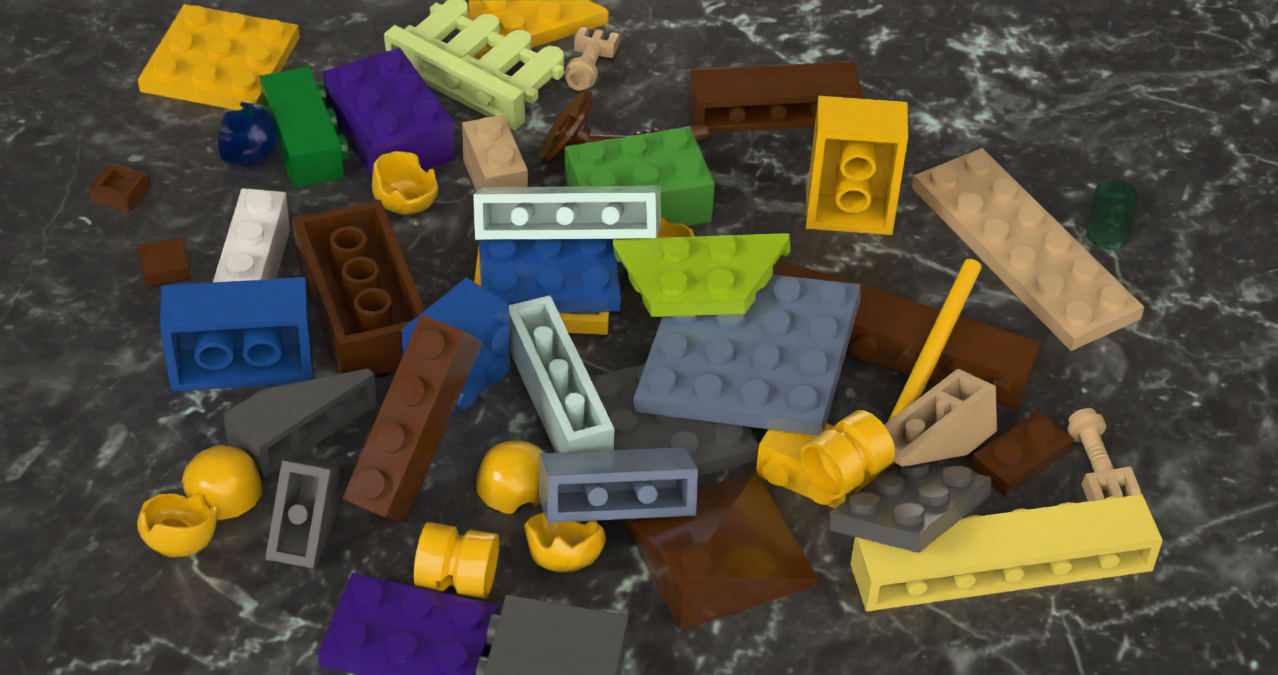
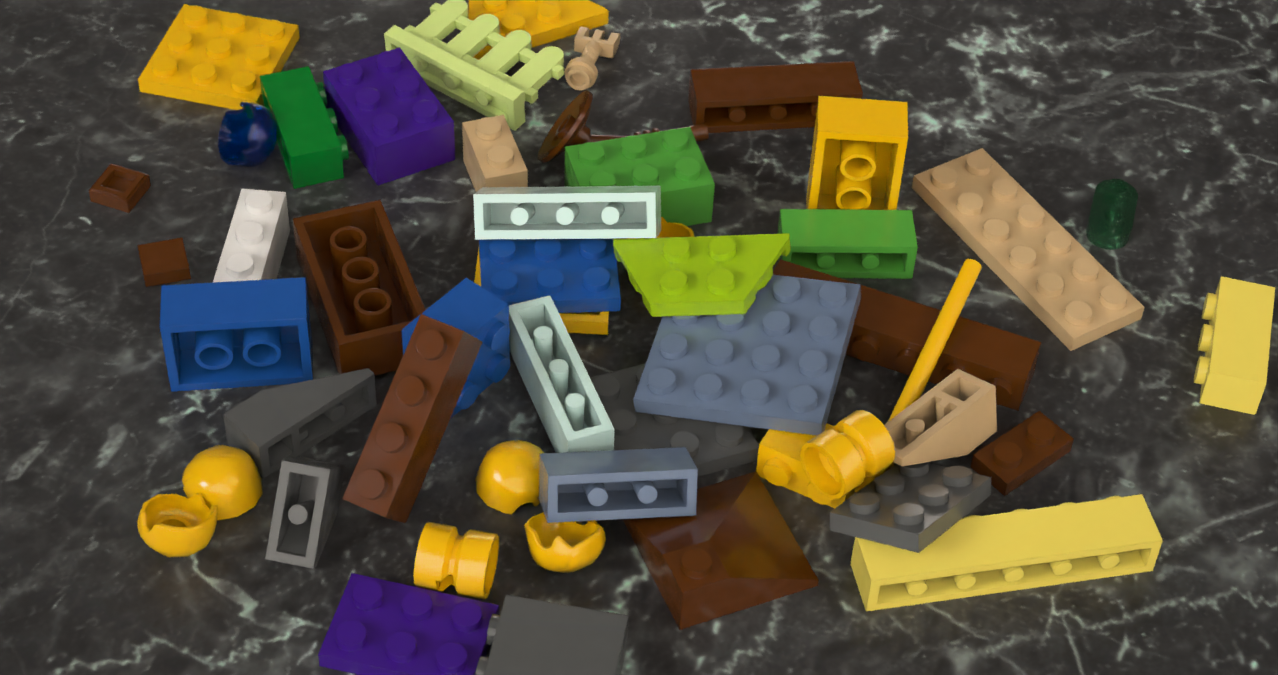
(403, 183): yellow hair -> none
(851, 241): none -> bright green brick
(1086, 428): tan hinge -> none
(1235, 345): none -> light yellow brick

